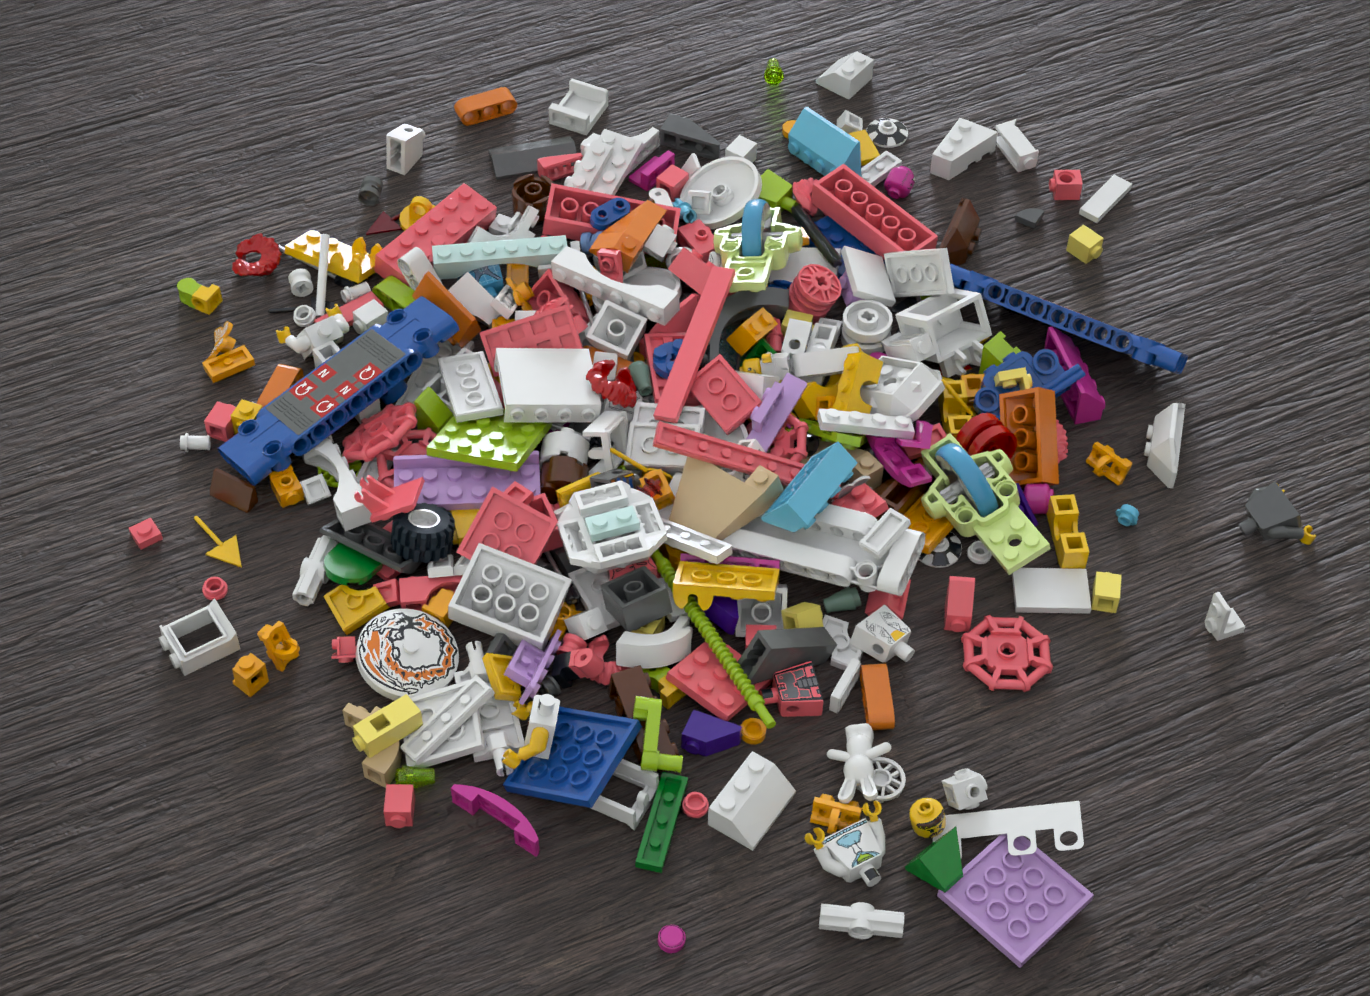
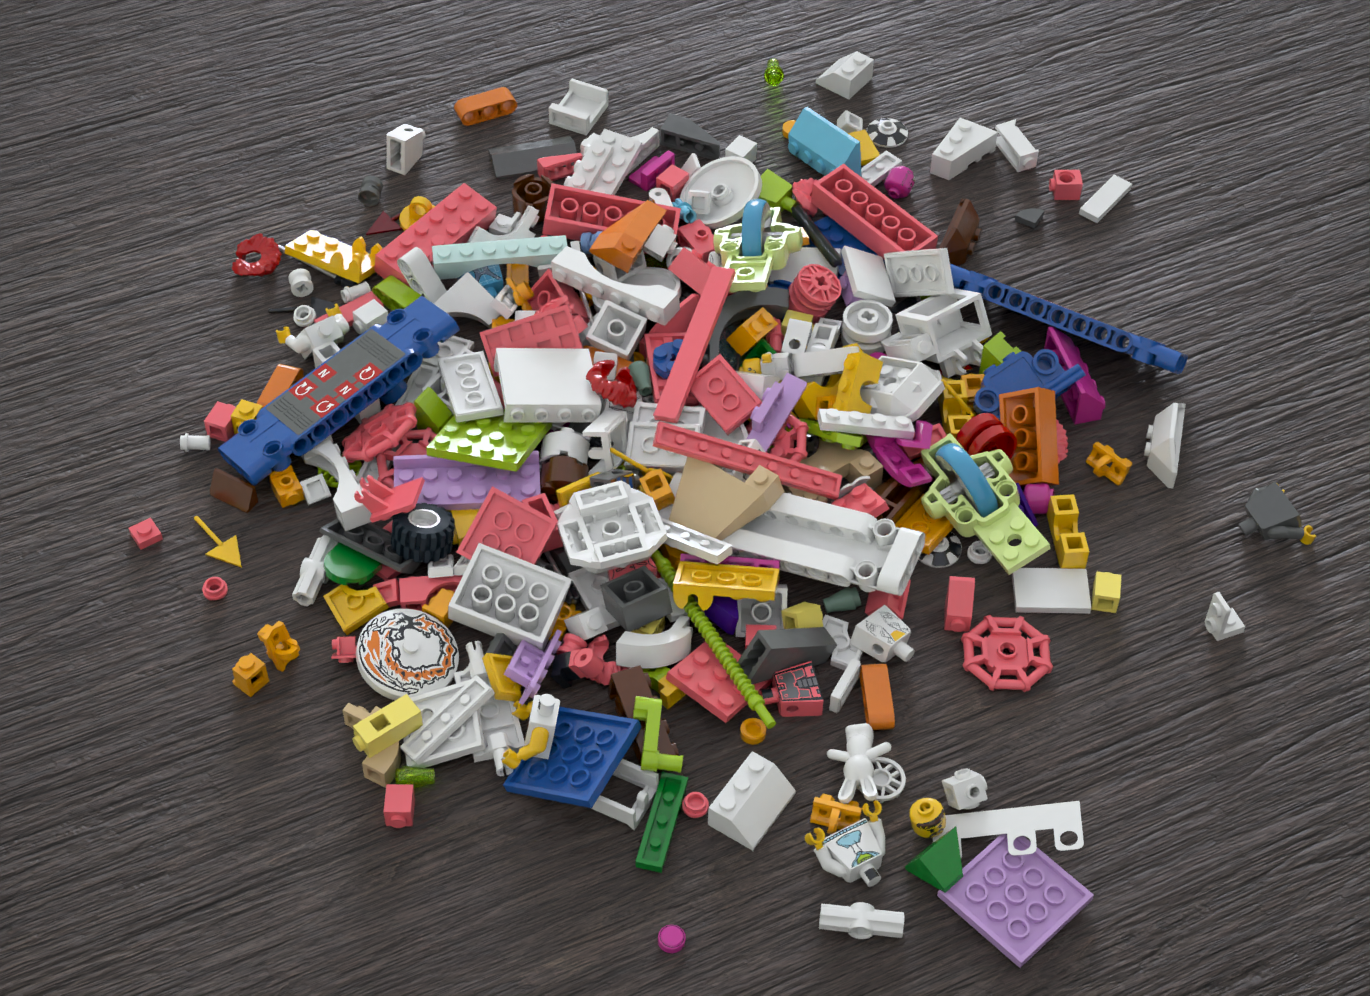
(199, 296): yellow leg -> none
(207, 653): white window -> none
(223, 342): light orange animal -> none
(228, 363): light orange plate -> none
(322, 275): white bar -> none
(442, 298): orange slope -> none
(474, 798): dark pink slope -> none
(520, 493): coral plate -> none
(549, 686): dark grey bush -> none
(611, 212): blue plate -> none
(611, 264): coral slope -> none
(612, 523): light aqua plate -> none
(651, 487): clear red wheel -> none
(709, 734): dark purple slope -> none
(811, 489): medium azure slope -> none
(884, 533): white tile -> none
(1011, 377): light yellow bracket -> none
(1085, 244): light yellow brick -> none
(1127, 515): medium azure plate -> none

